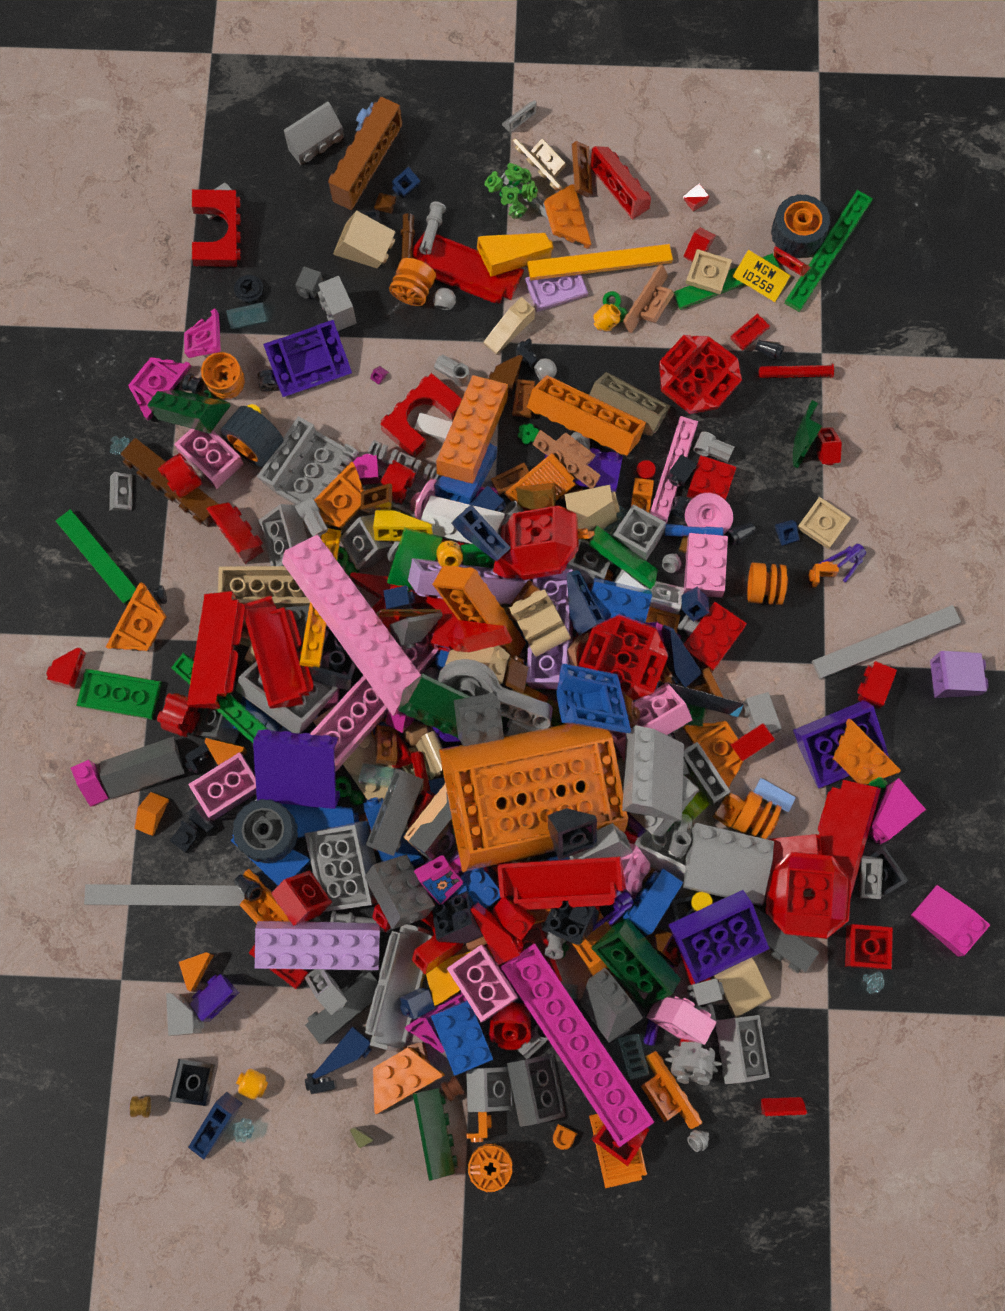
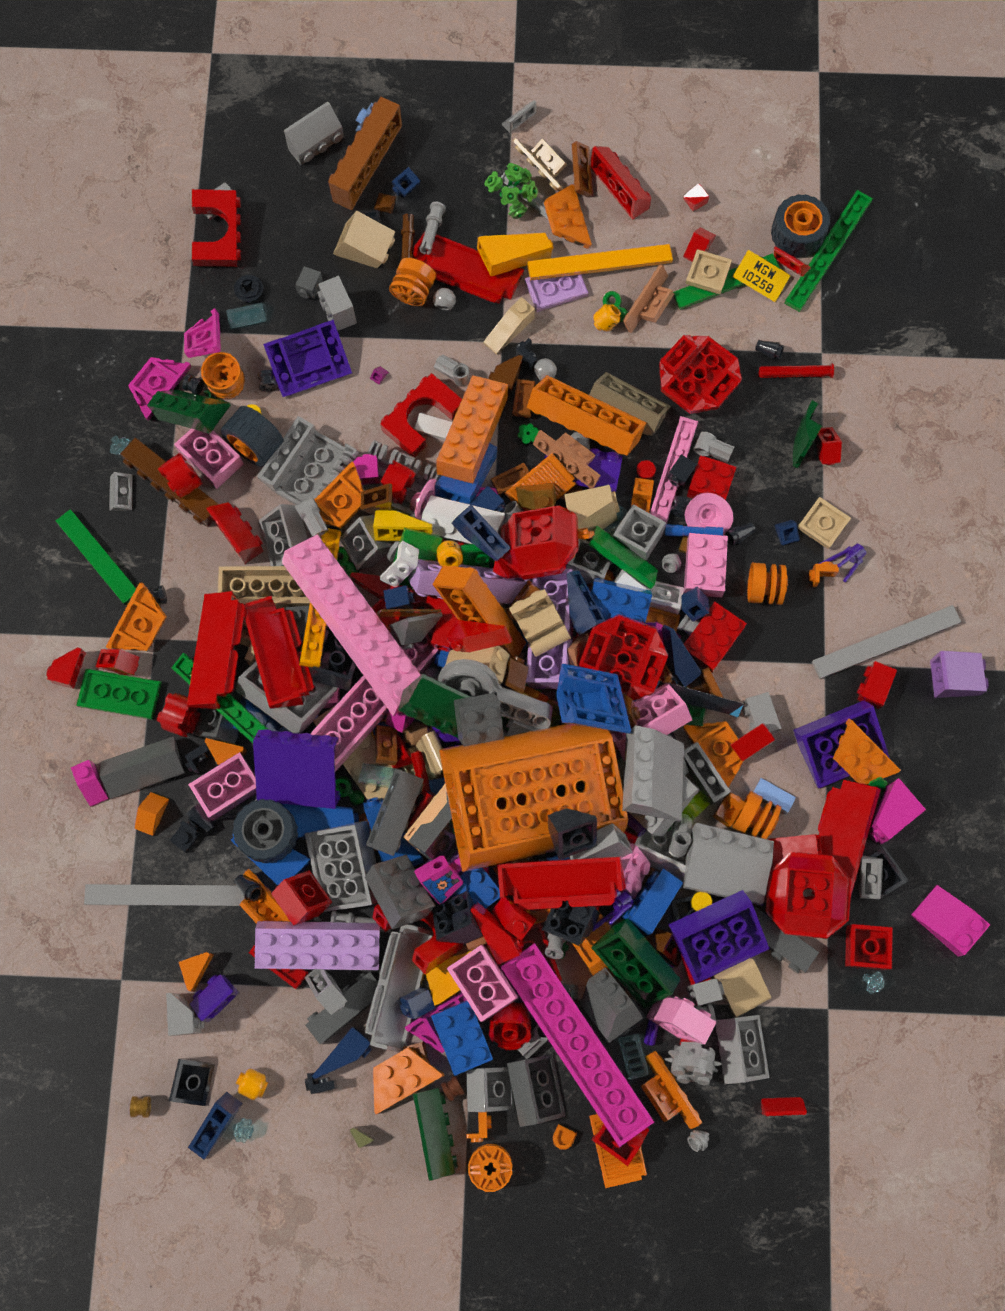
(117, 661): none -> red slope
(404, 564): none -> white bracket
(750, 332): red plate -> none

